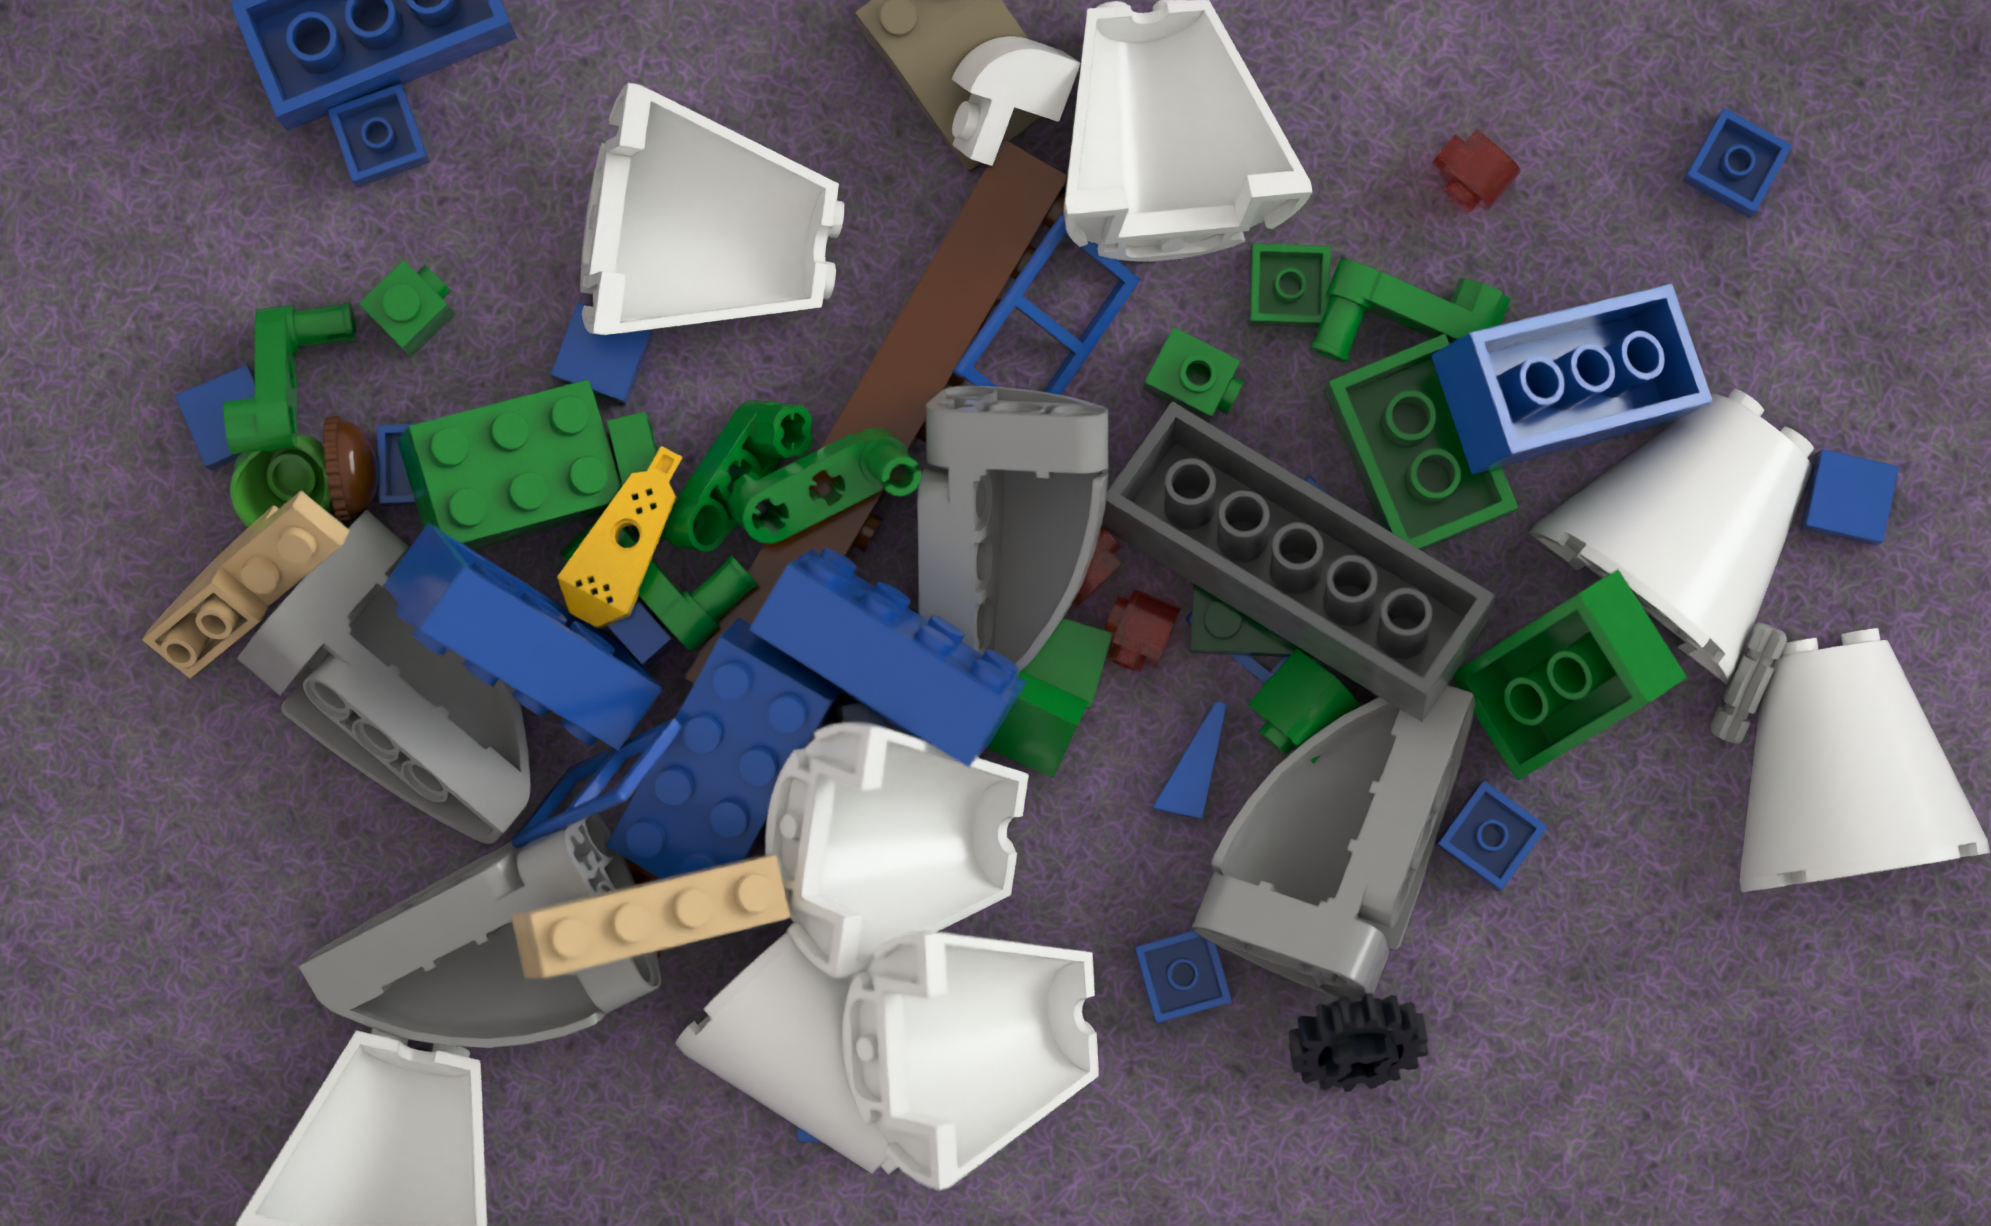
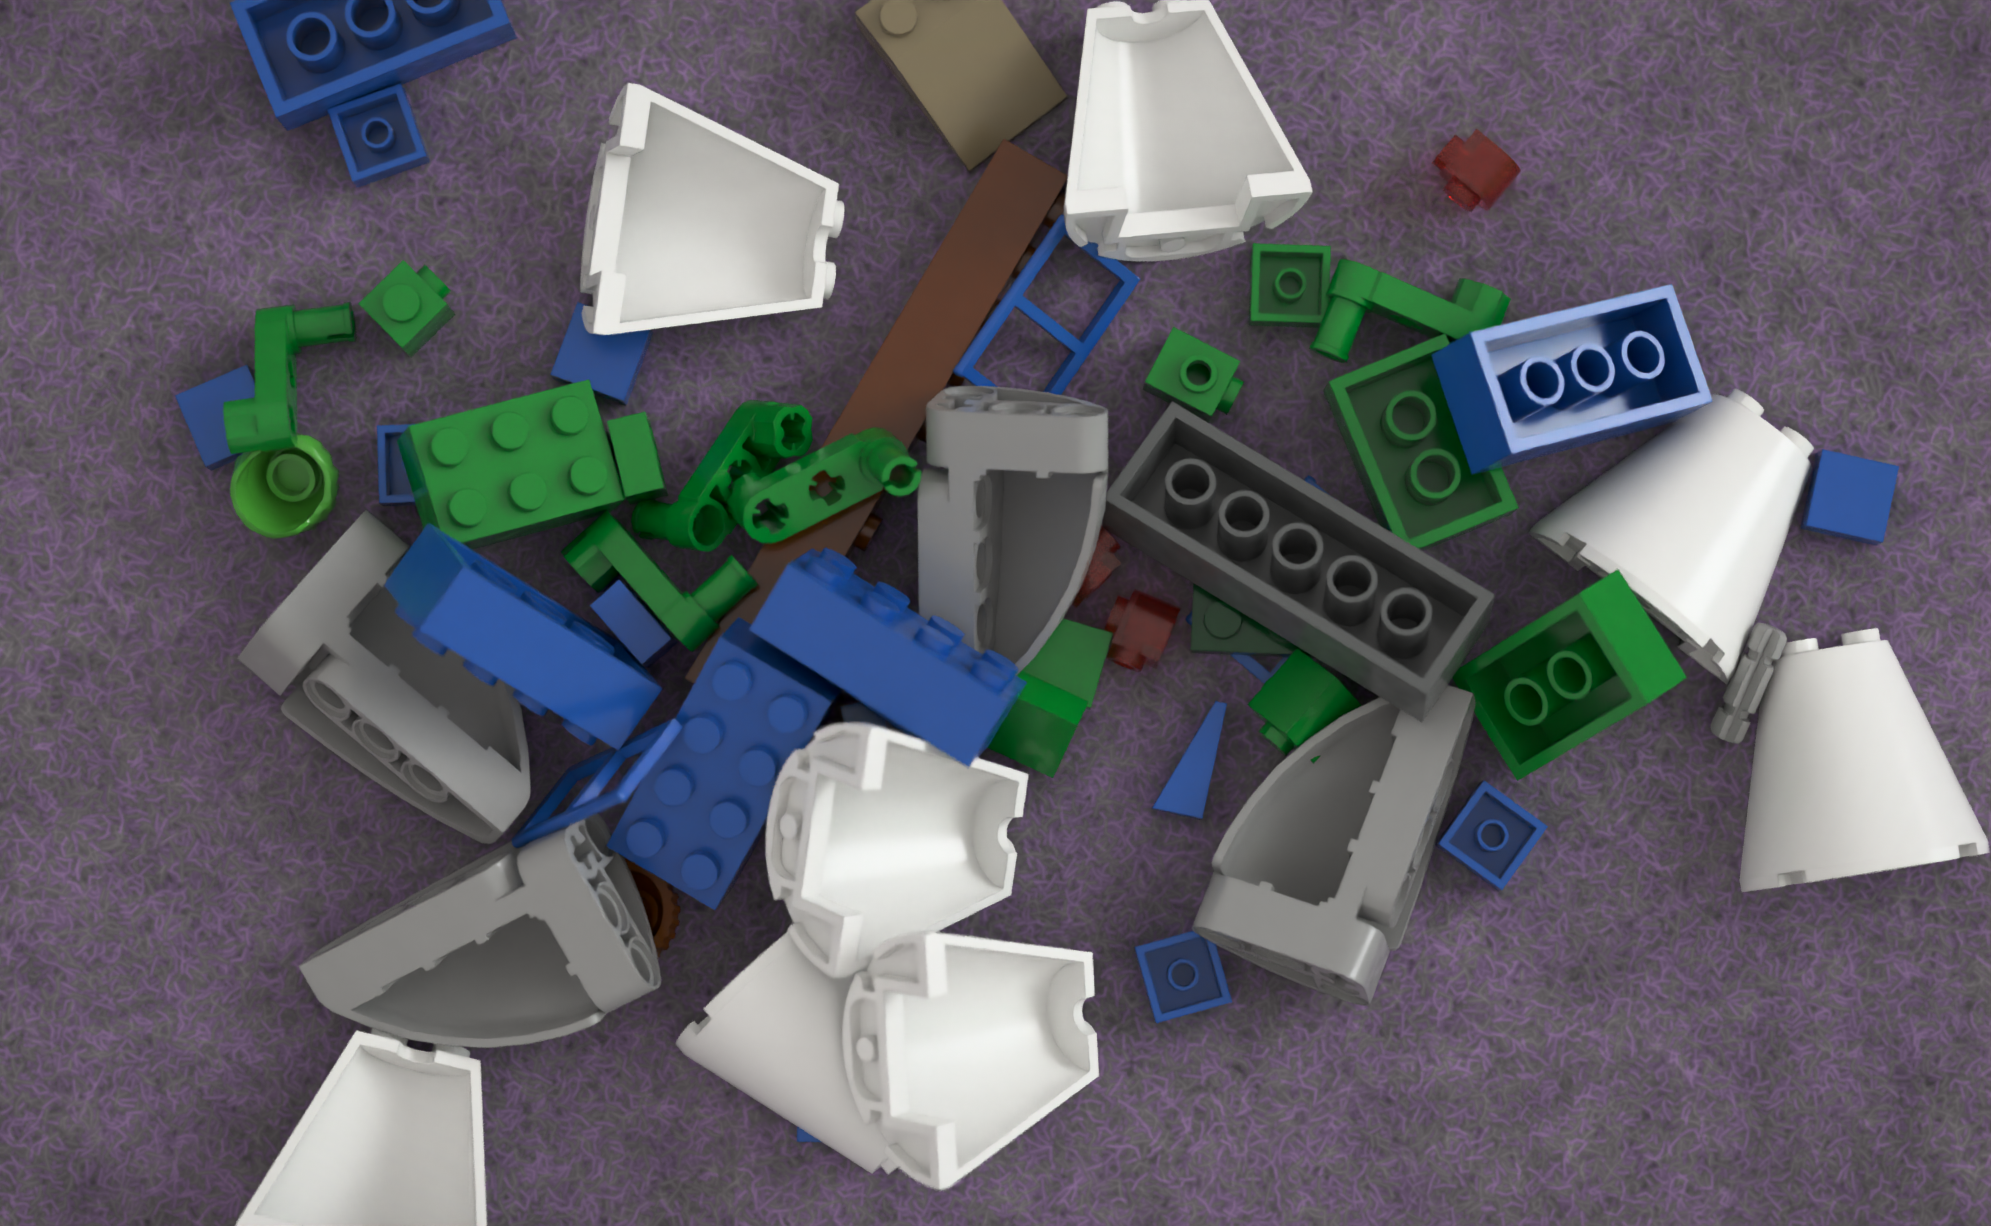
(244, 582): tan slope -> none
(349, 468): reddish brown hat -> none
(606, 560): yellow piece -> none
(650, 916): tan brick -> none
(1006, 76): white brick -> none
(1358, 1042): black gear -> none
(1737, 163): blue piece -> none

